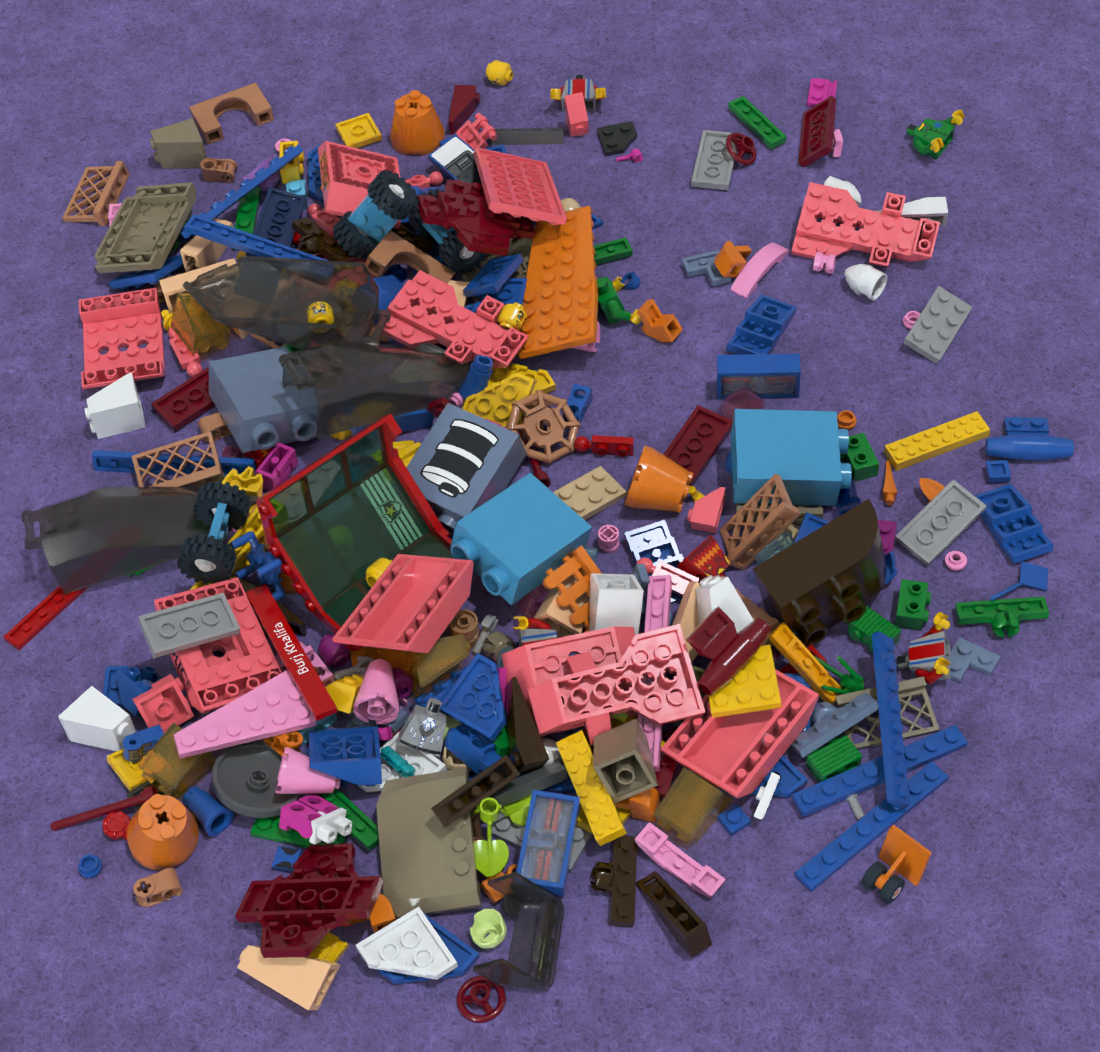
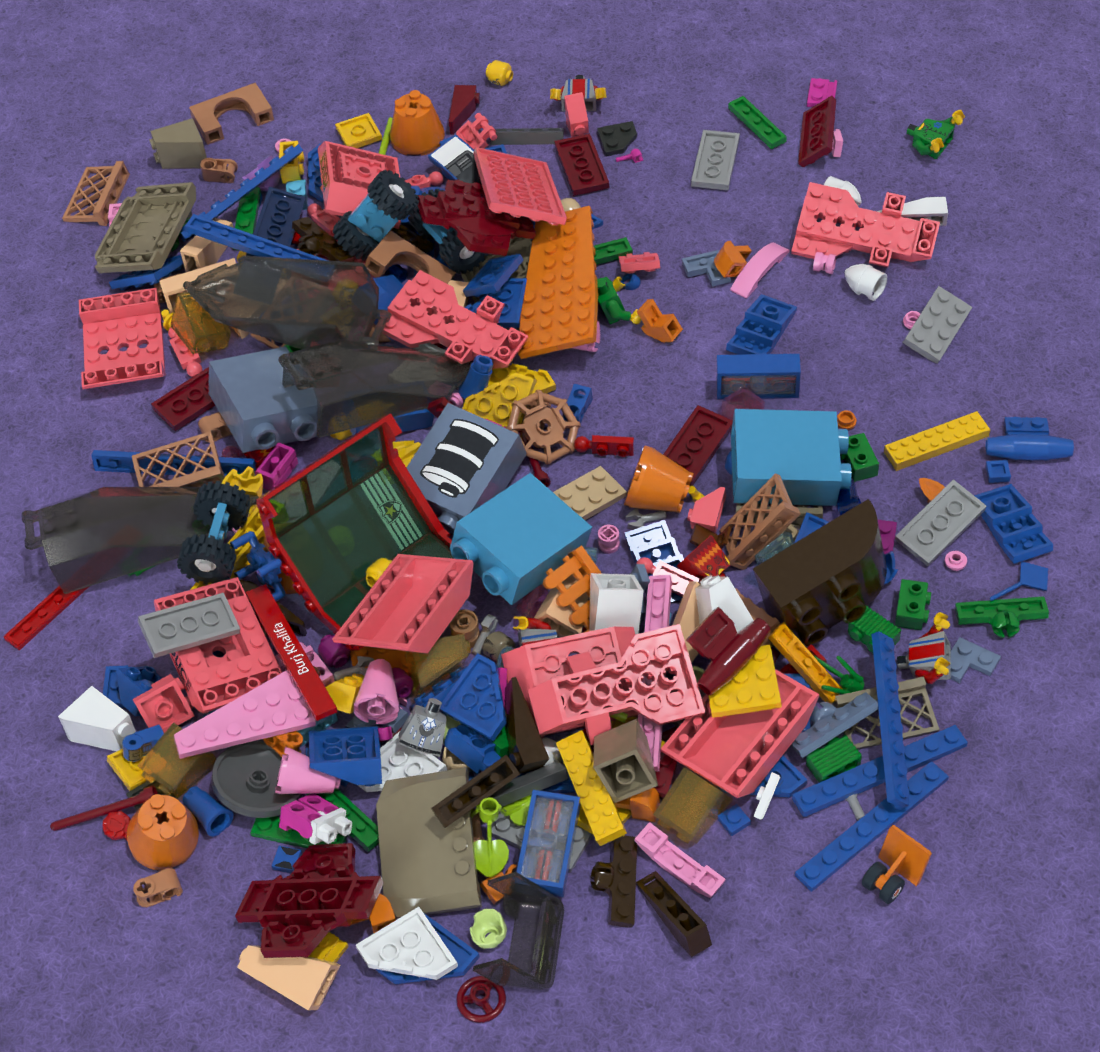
(90, 866): blue plate -> none
(115, 408): white slope -> none
(320, 313): yellow head -> none
(386, 137): none -> lime bar
(397, 762): teal axle -> none
(512, 316): yellow head -> none
(581, 164): none -> dark red plate
(642, 519): none -> light grey bar
(645, 261): none -> coral plate
(700, 534): none -> reddish brown bracket
(743, 145): dark red piece -> none
(889, 487): orange piece -> none

